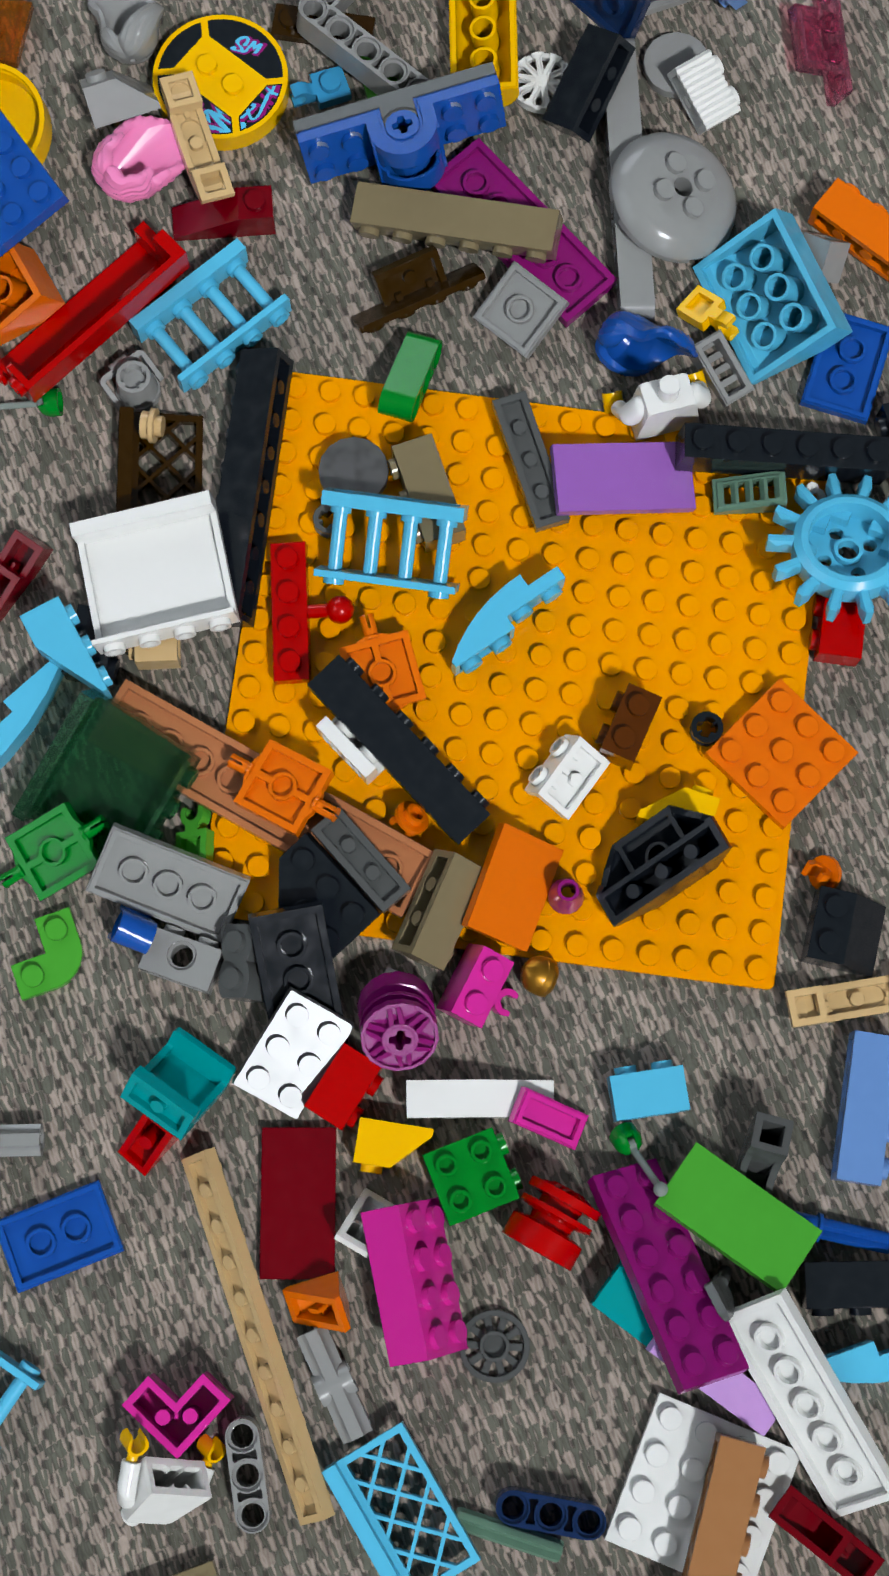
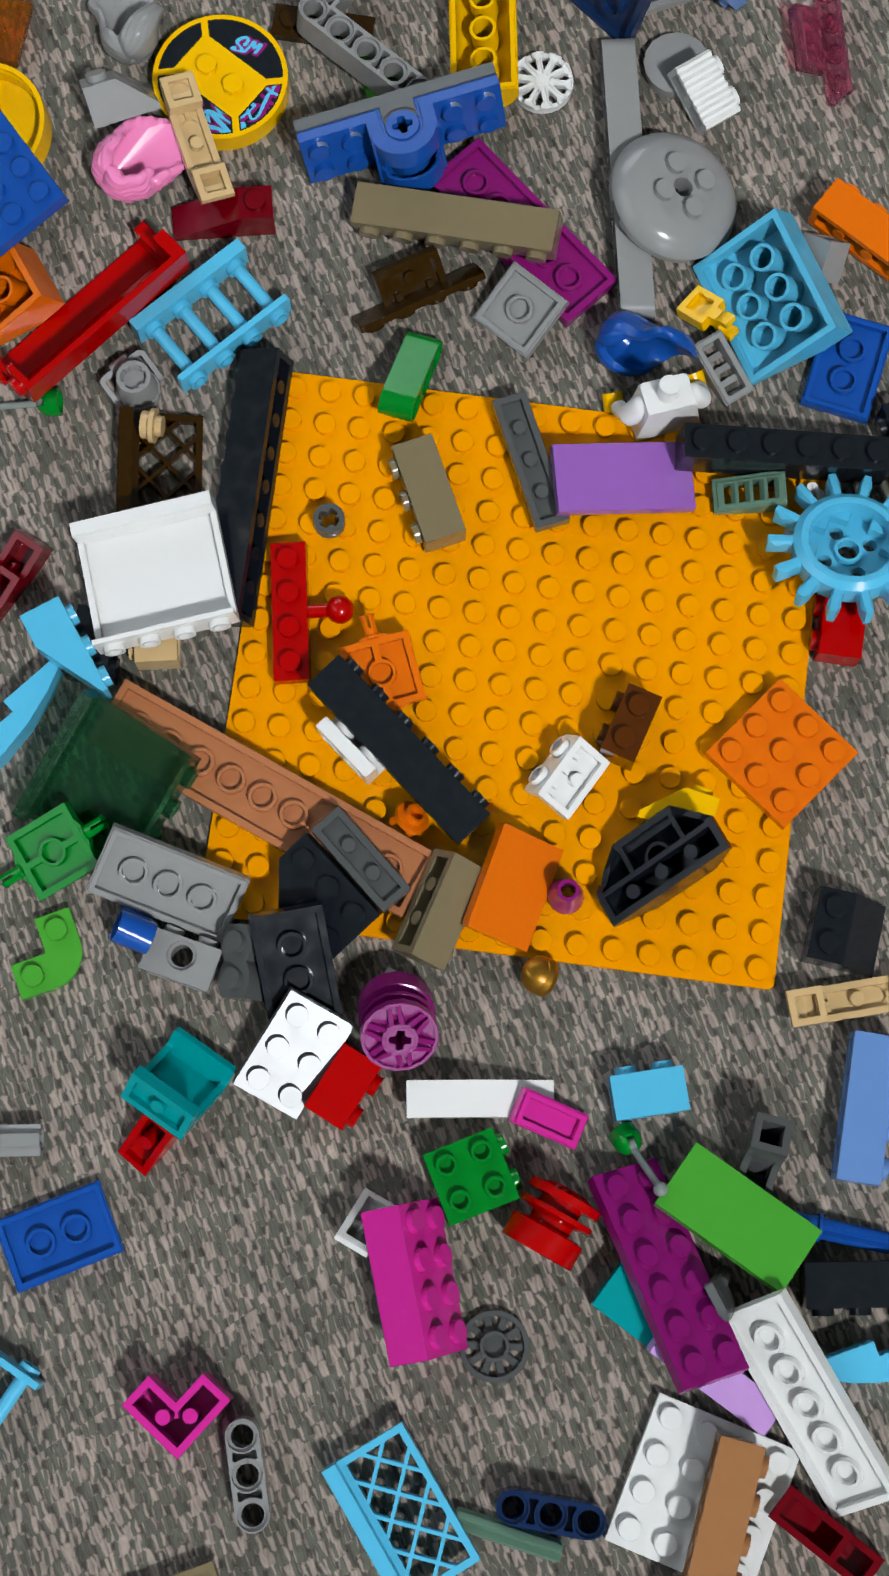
(163, 1488): white torso -> none
(196, 837): bright green plate -> none
(258, 1337): tan plate -> none
(283, 787): orange plate -> none
(298, 1202): dark red tile -> none
(319, 1303): orange slope -> none
(325, 86): dark azure plate -> none
(334, 1384): light grey piece -> none
(354, 466): flat silver tile -> none
(386, 1143): yellow slope -> none
(411, 512): medium azure fence -> none
(477, 986): dark pink brick -> none
(492, 625): medium azure slope -> none
(588, 82): black brick -> none
(698, 721): black bush -> none
(823, 871): orange plate -> none

